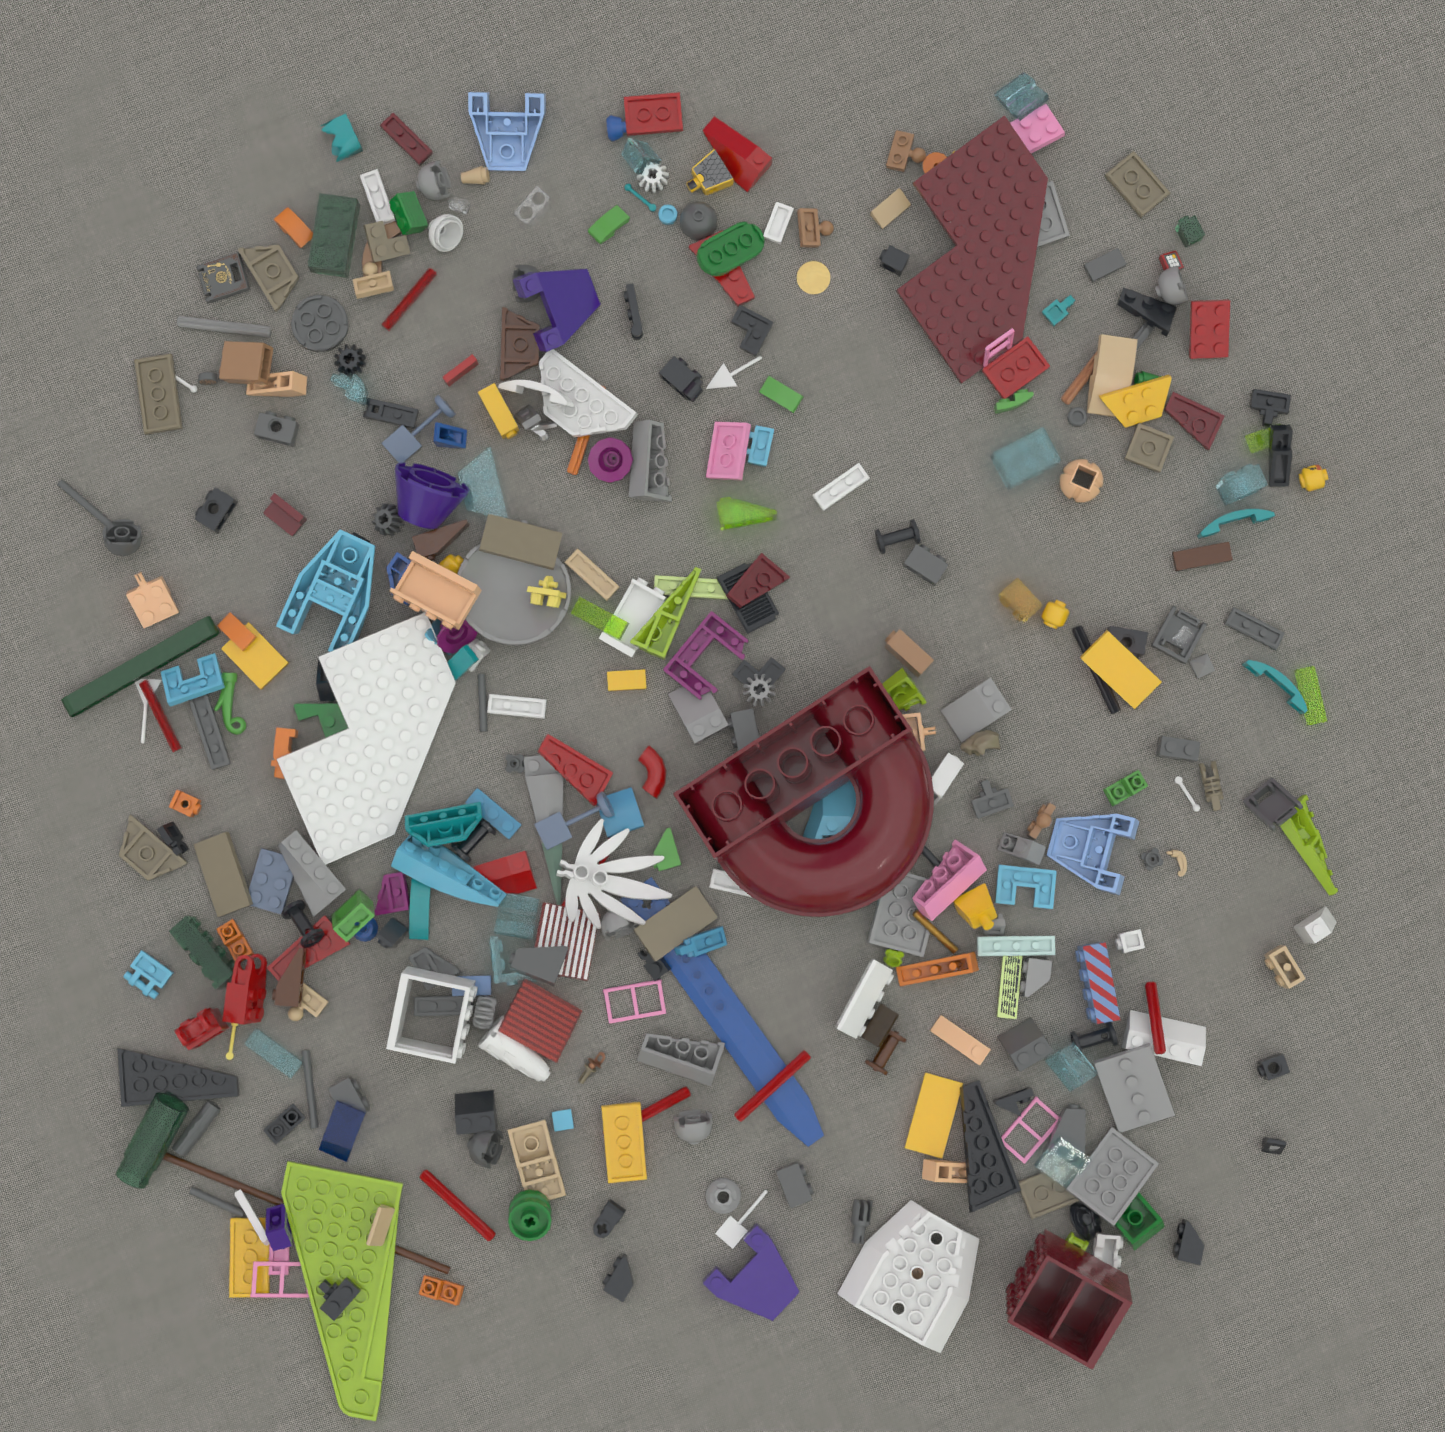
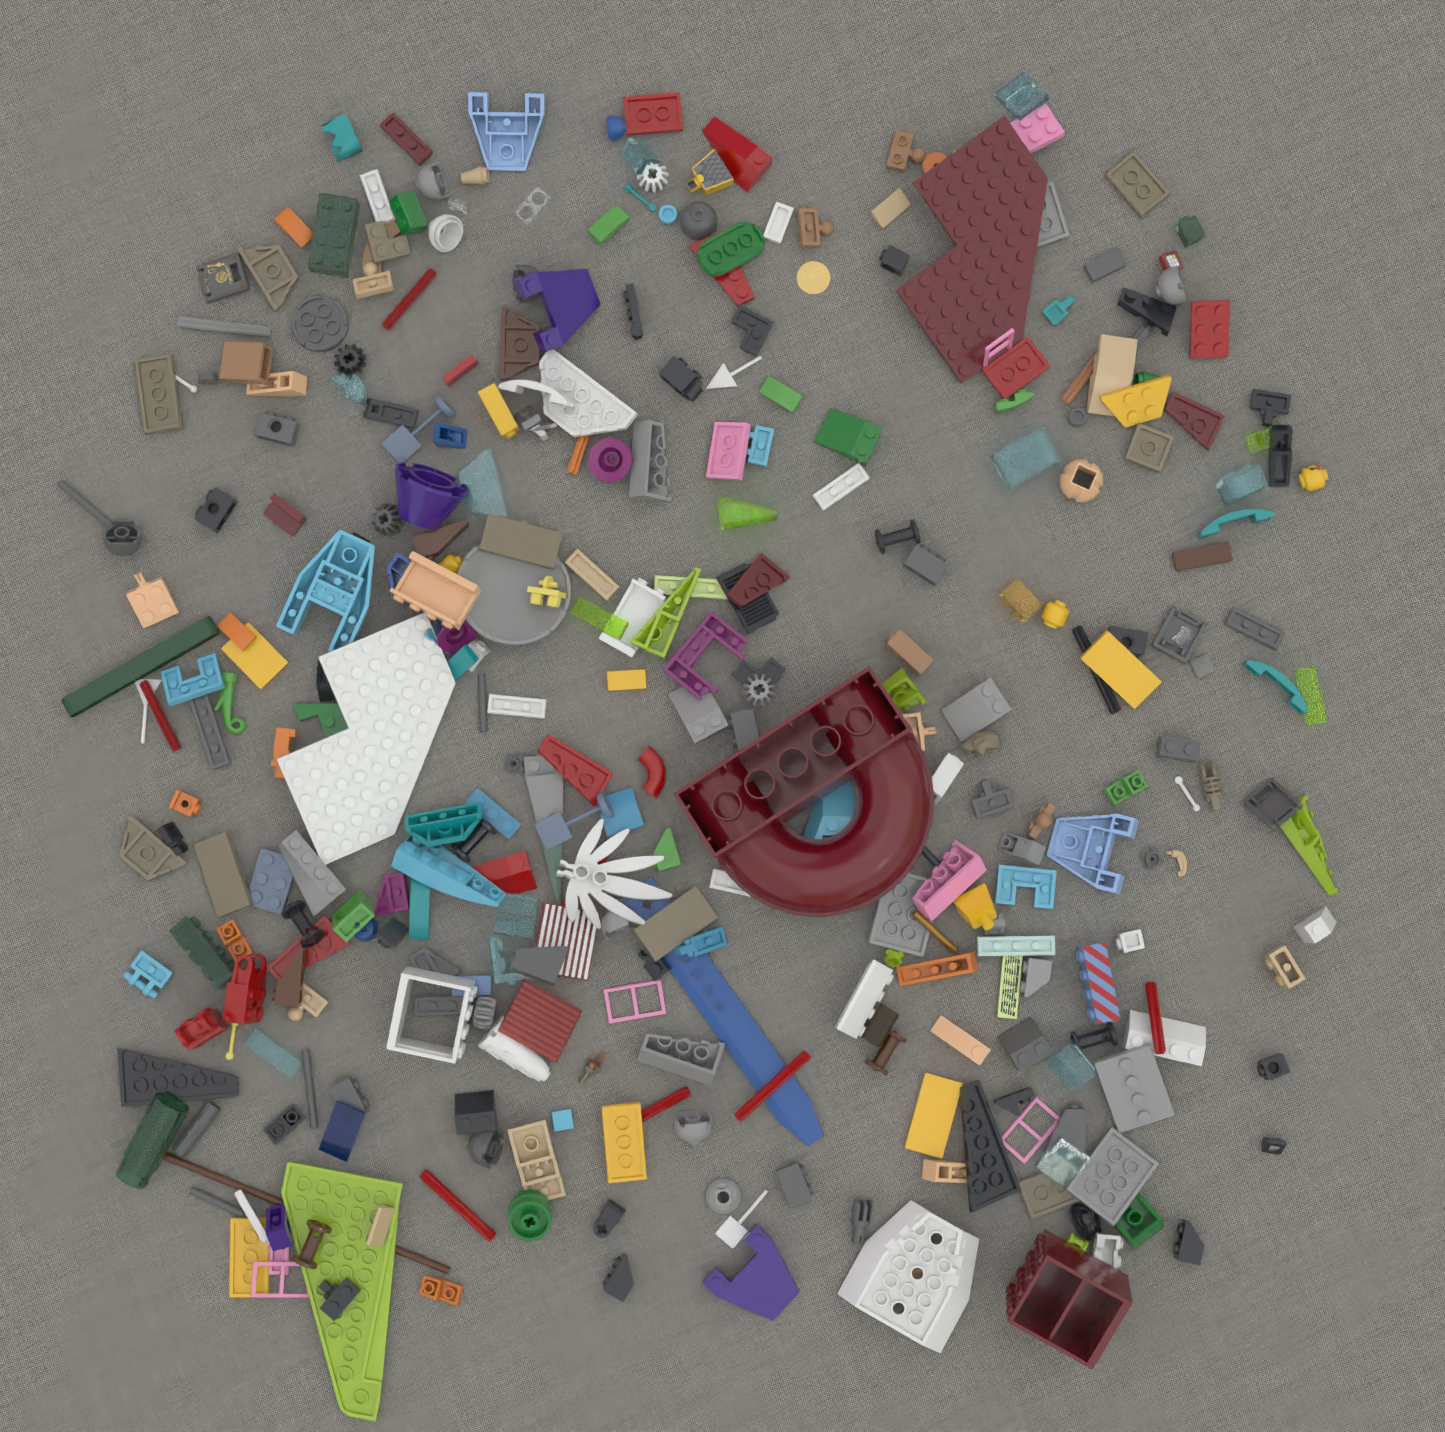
(311, 1244): none -> reddish brown hose
(848, 436): none -> green slope

